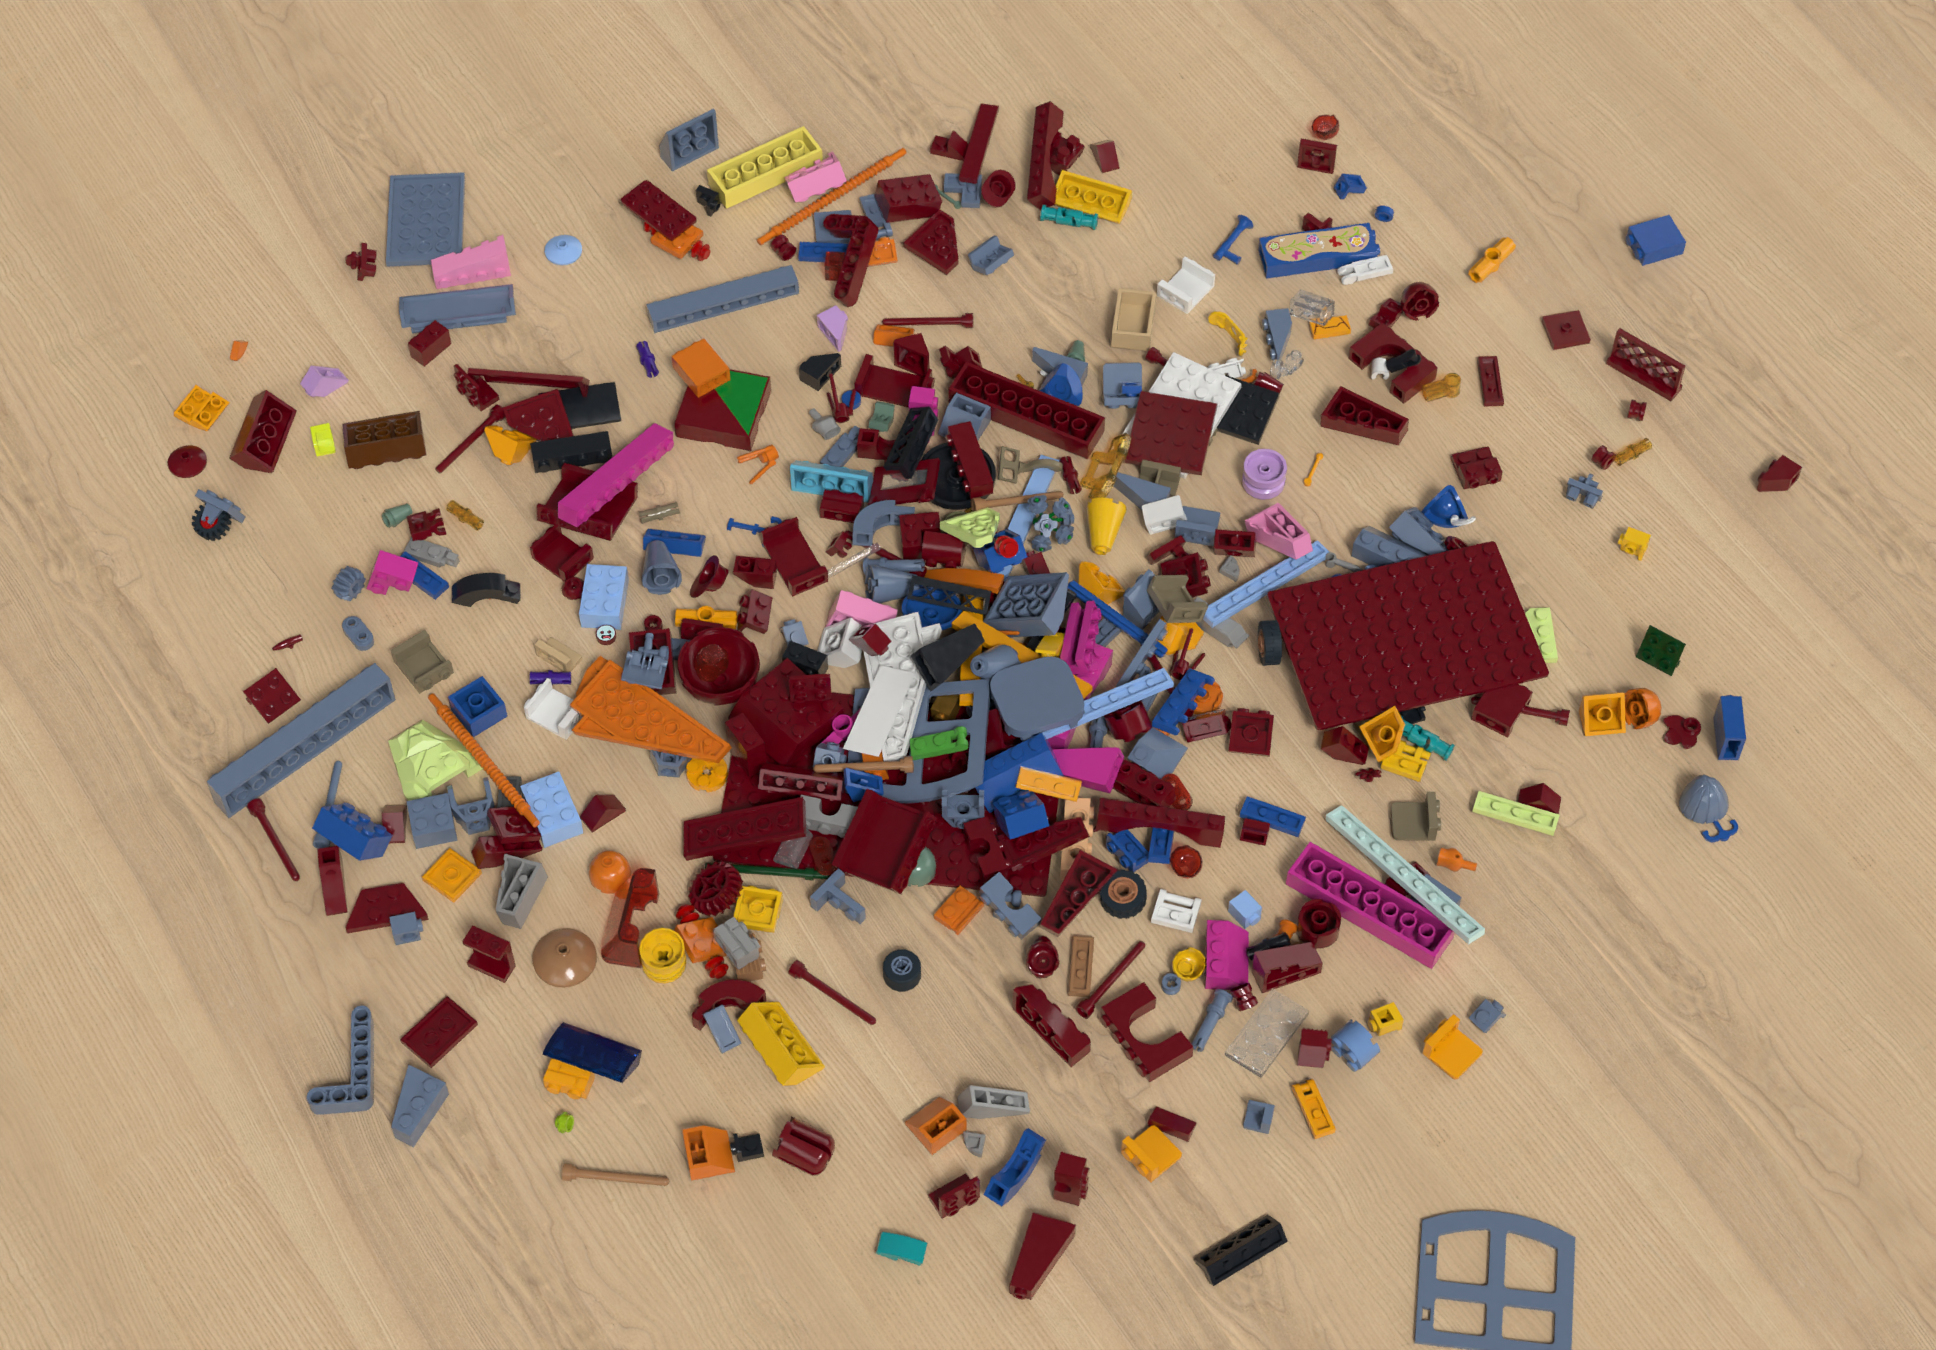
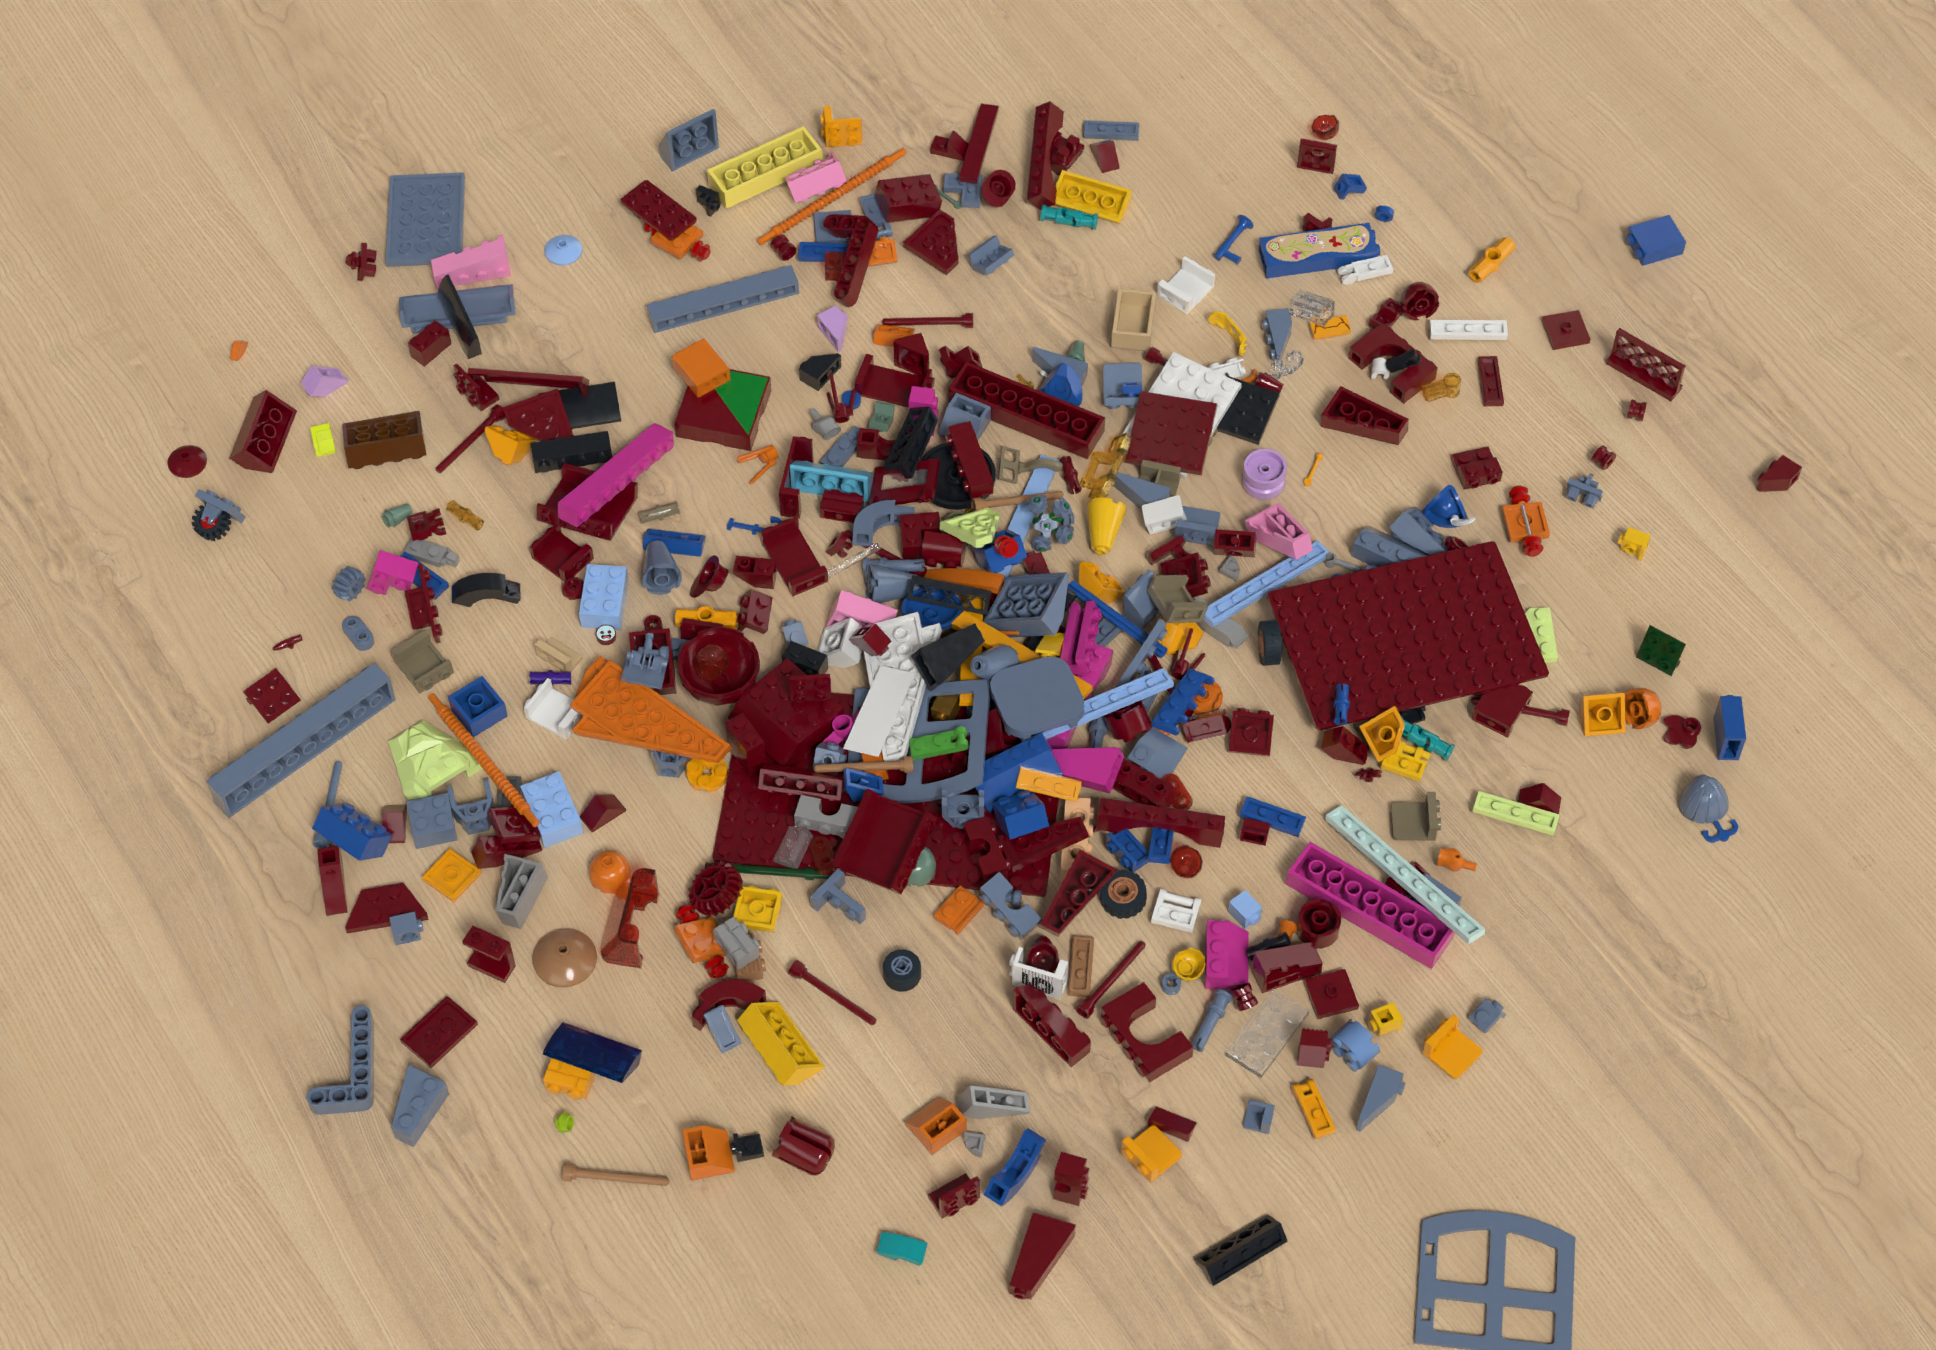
(201, 408): light orange slope -> none
(257, 809): dark red piece -> none
(421, 607): none -> dark red bracket
(459, 318): none -> black slope
(647, 359): dark purple pin -> none
(663, 945): yellow wheel -> none
(744, 828): dark red plate -> none
(789, 498): none -> dark red panel
(840, 131): none -> light orange bracket
(1050, 983): none -> white panel
(1111, 130): none -> sand blue tile
(1331, 994): none -> dark red plate
(1341, 704): none -> blue pin
(1382, 1094): none -> sand blue slope
(1468, 329): none -> white plate
(1525, 521): none -> orange plate
(1633, 451): clear yellow pin -> none

